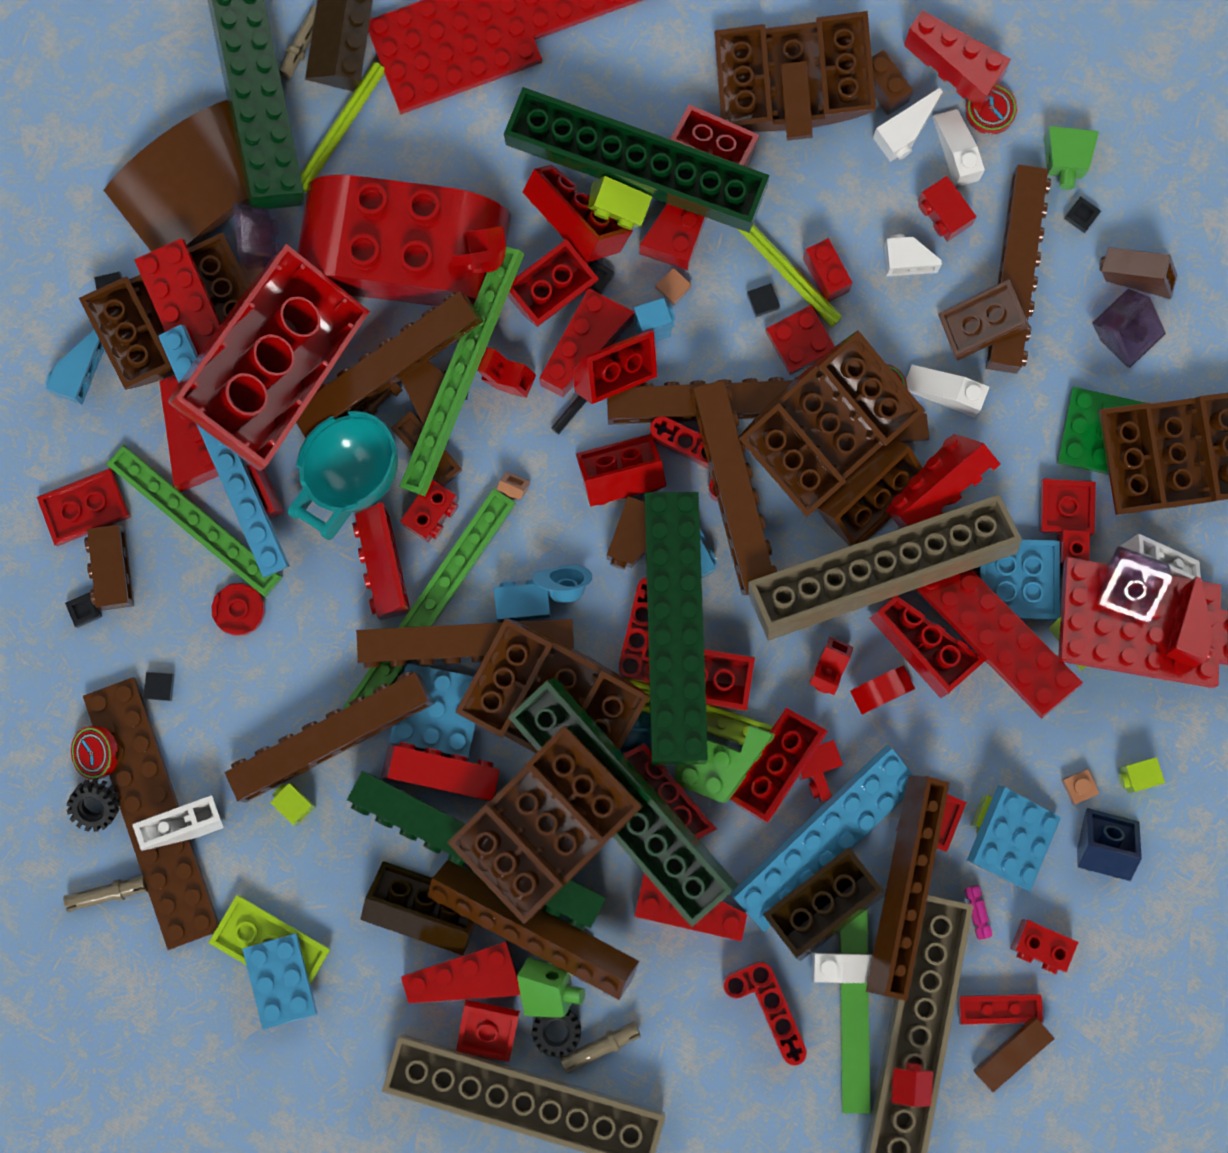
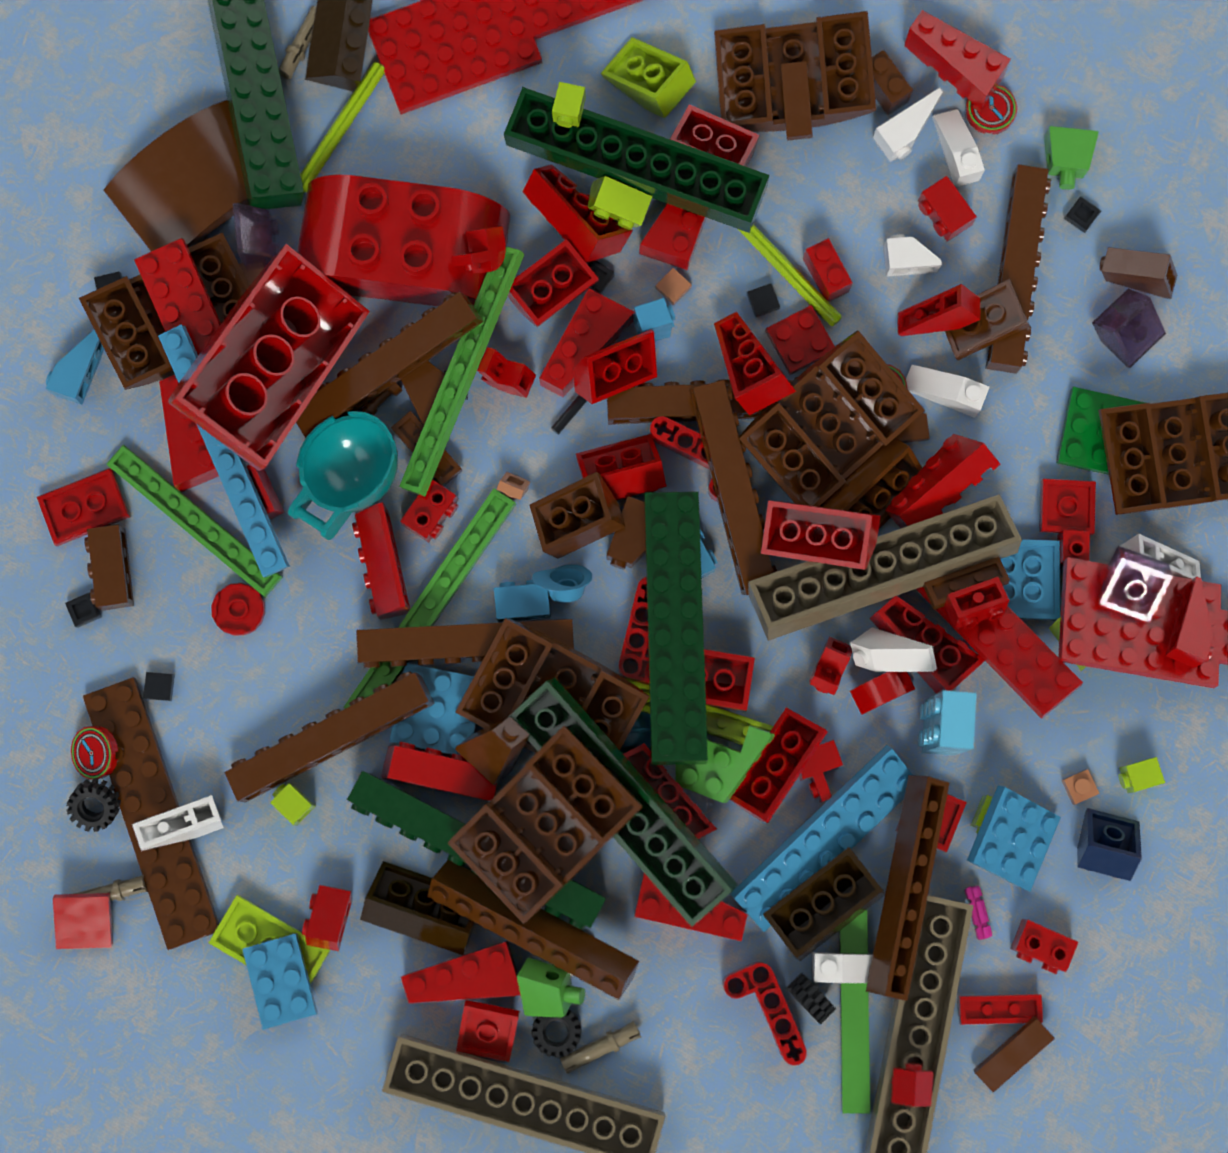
(82, 921): none -> tile
(328, 917): none -> red brick
(494, 749): none -> reddish brown slope
(568, 105): none -> lime brick
(576, 516): none -> reddish brown slope
(650, 76): none -> lime slope
(750, 368): none -> red wedge
(811, 998): none -> black tyre
(820, 534): none -> red slope
(891, 653): none -> white slope
(940, 587): none -> reddish brown plate
(942, 312): none -> red slope
(948, 723): none -> medium azure brick
(976, 604): none -> red brick

